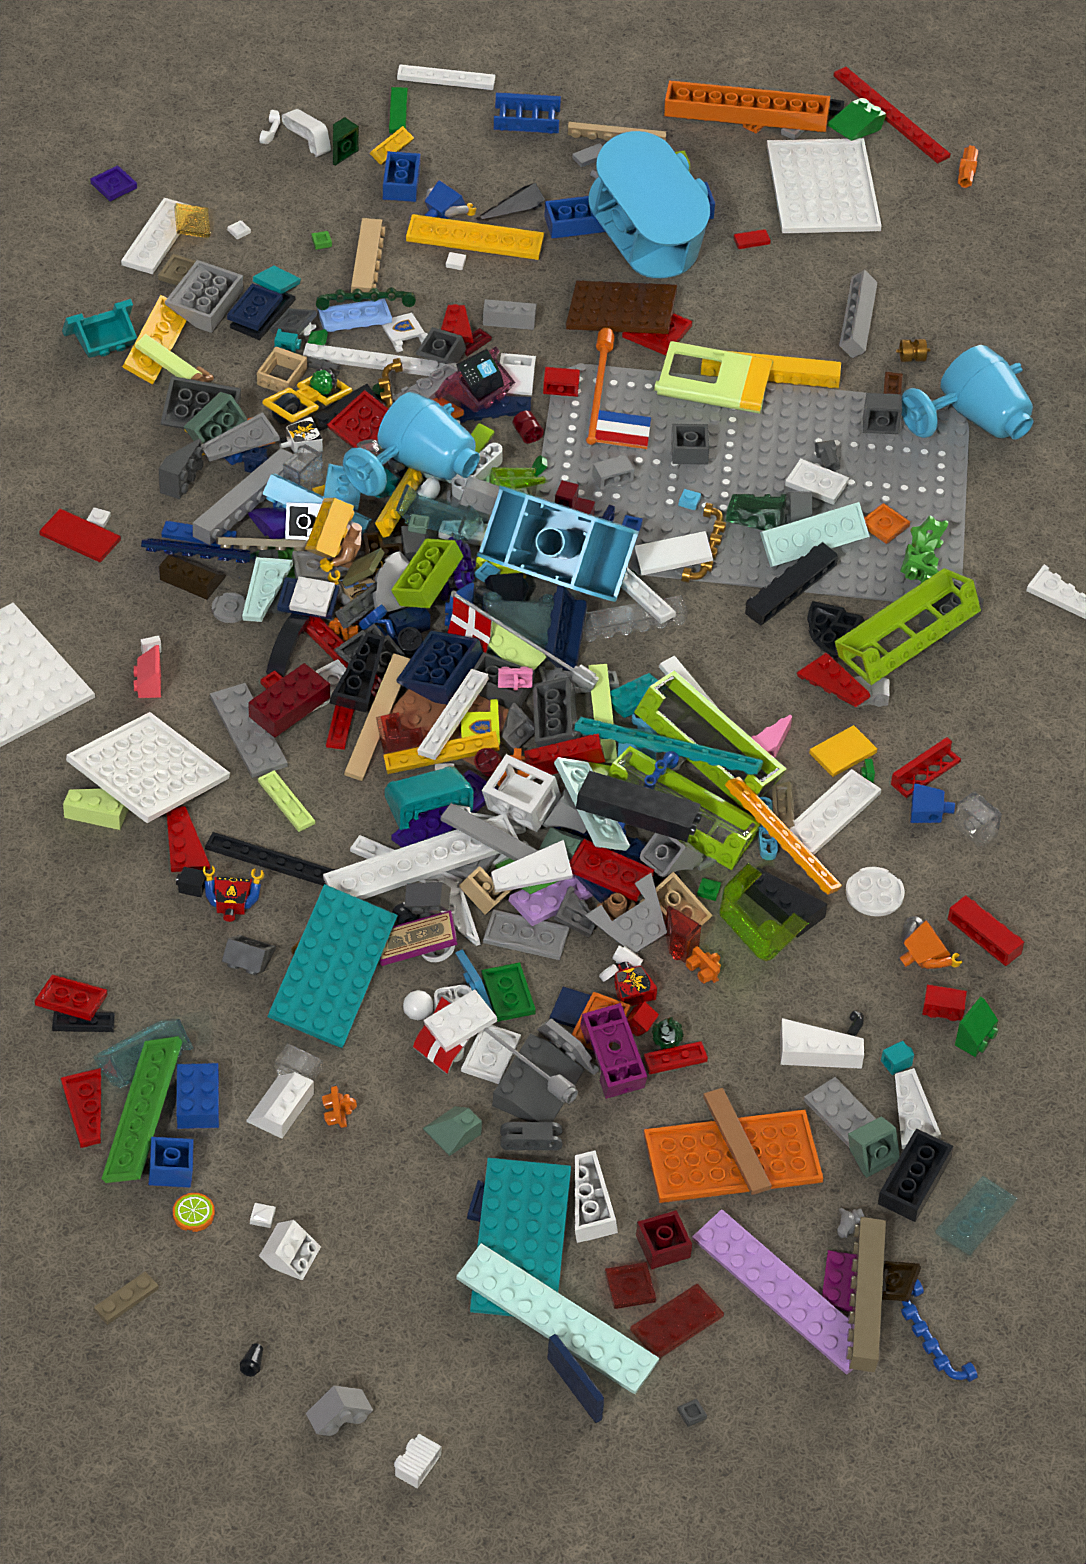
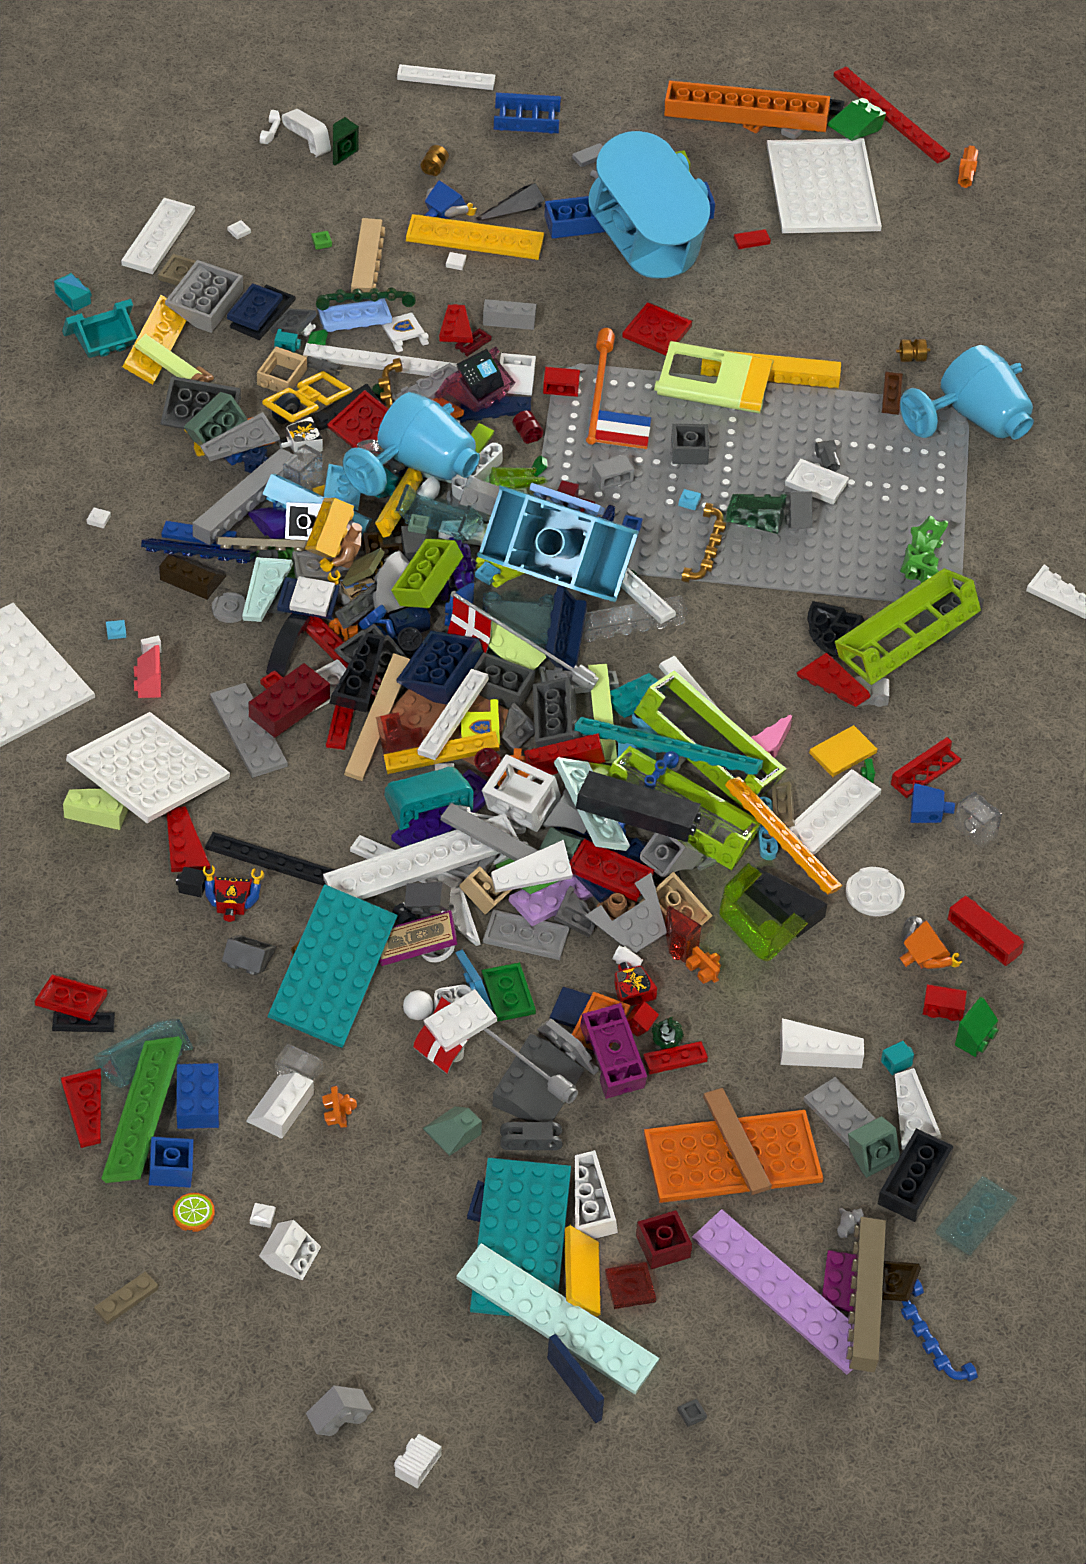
(72, 292): none -> teal brick
(80, 535): red tile -> none
(113, 183): dark purple plate -> none
(116, 629): none -> medium azure plate
(180, 469): dark grey slope -> none
(192, 220): clear yellow tile -> none
(251, 1362): black cone -> none
(276, 279): teal tile -> none
(286, 801): yellowish green tile -> none
(324, 382): green piece -> none
(393, 144): yellow tile -> none
(398, 108): green tile -> none
(401, 176): blue brick -> none
(434, 160): none -> pearl gold wheel
(442, 346): dark grey slope -> none
(488, 1057): white tile -> none
(509, 586): black torso -> none
(515, 677): bright pink hips -> none
(560, 498): none -> light blue plate
(582, 1271): none -> yellow tile
(604, 132): tan plate -> none
(608, 972): white tile -> none
(622, 307): reddish brown plate -> none
(673, 553): white tile -> none
(677, 1321): clear red plate -> none
(709, 889): green plate -> none
(791, 583): black brick -> none
(798, 538): light aqua plate -> none
(858, 314): light grey brick -> none
(858, 1019): black arm -> none
(882, 413): dark grey brick -> none
(885, 523): orange tile -> none

